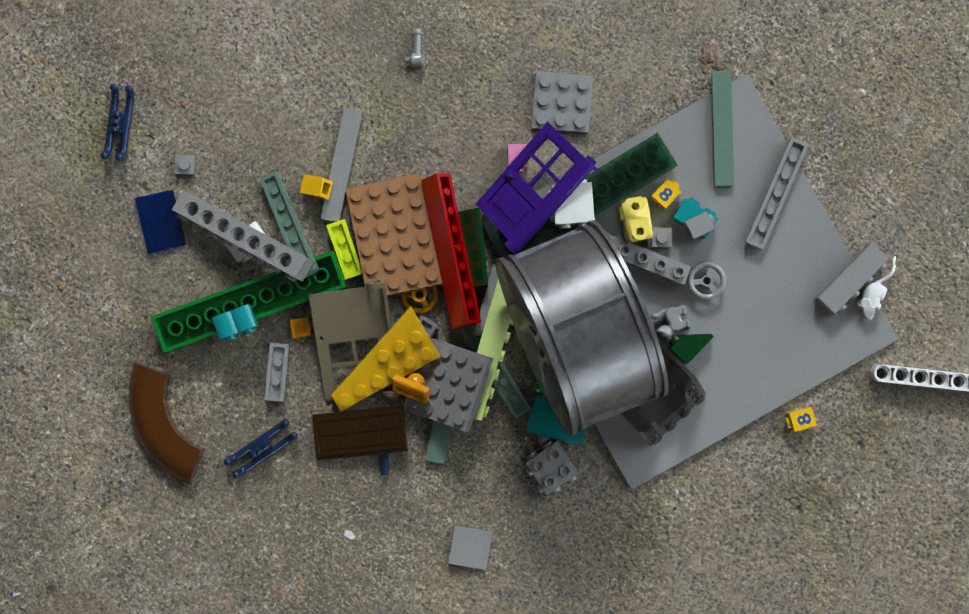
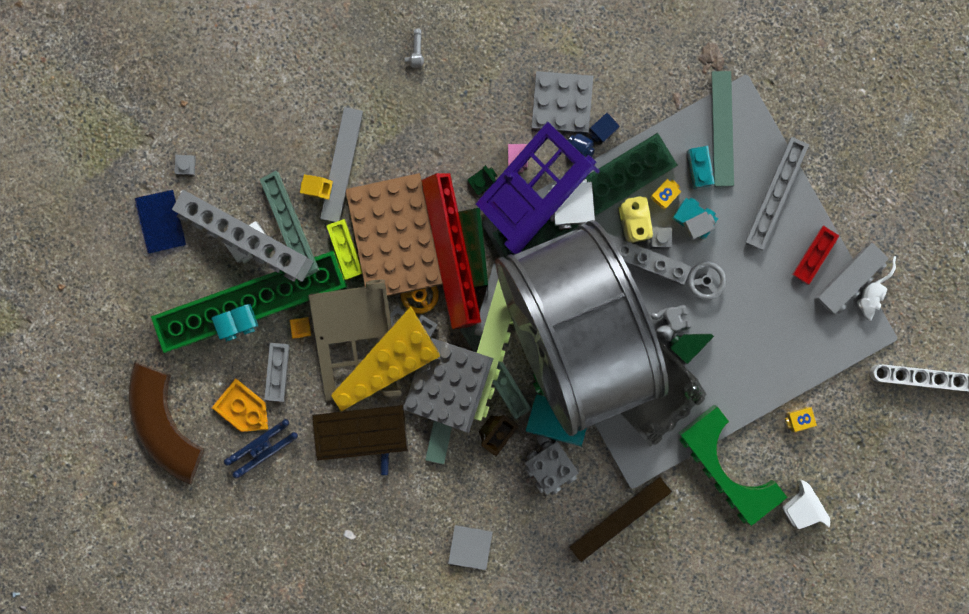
(118, 122): dark blue piece -> none
(242, 408): none -> light orange tile
(412, 387): light orange tile -> none
(482, 180): none -> dark green bracket
(496, 433): none -> dark brown slope
(582, 144): none -> dark blue head
(603, 128): none -> dark blue brick
(620, 519): none -> dark brown tile
(700, 167): none -> teal brick
(702, 439): none -> green arch
(805, 508): none -> white piece
(815, 255): none -> red plate

